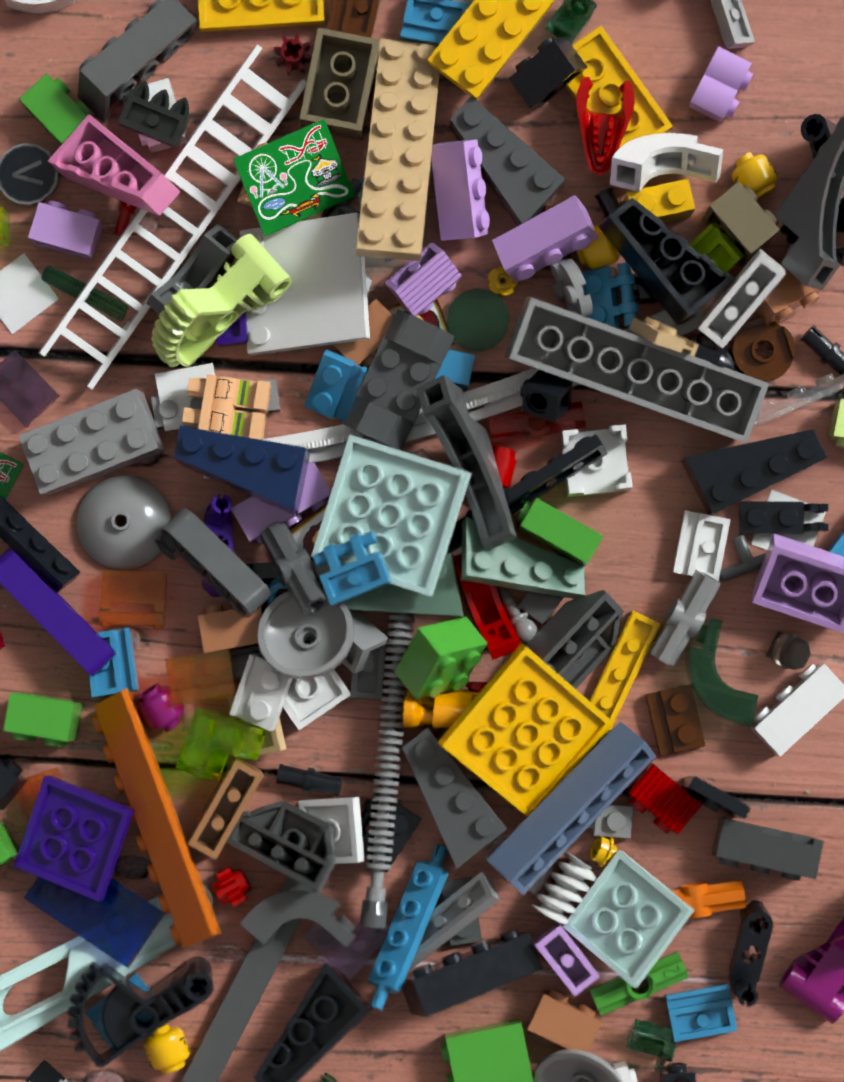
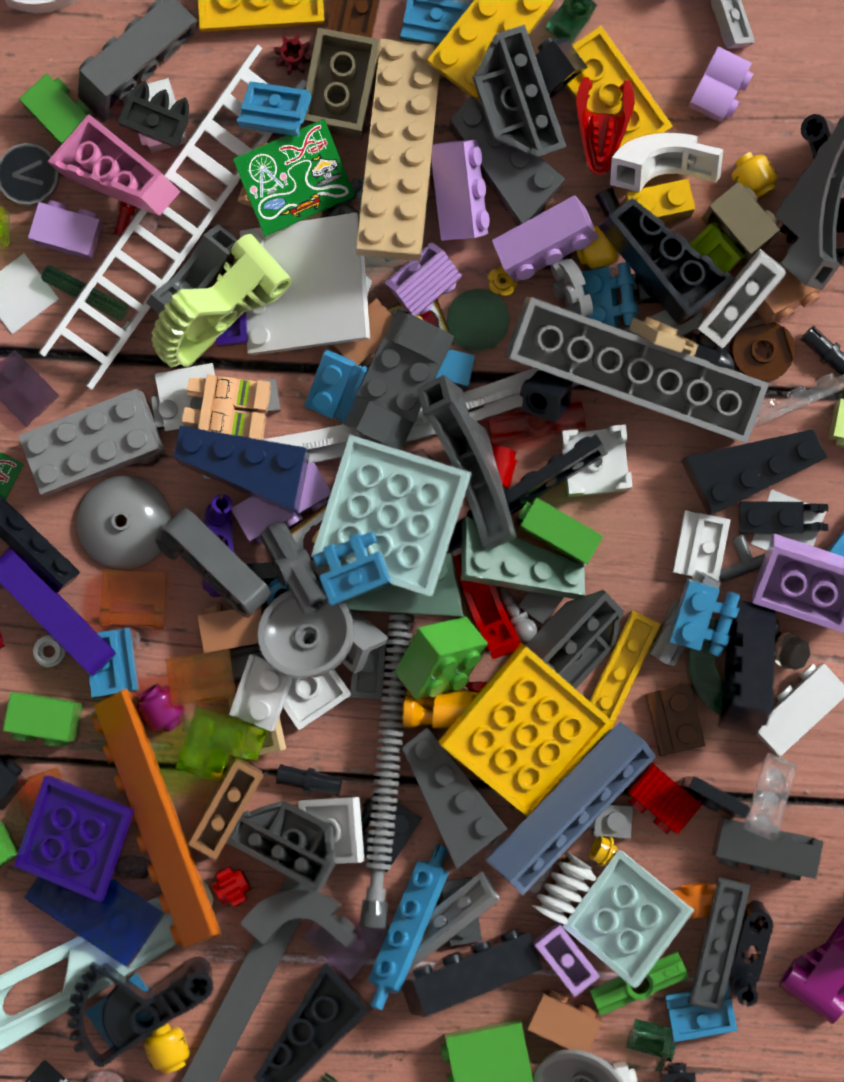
(41, 658): none -> white plate
(274, 108): none -> dark azure plate
(516, 95): none -> dark grey wedge
(694, 615): none -> dark azure plate
(719, 944): none -> dark grey tile
(749, 670): none -> black wedge
(770, 797): none -> clear plate

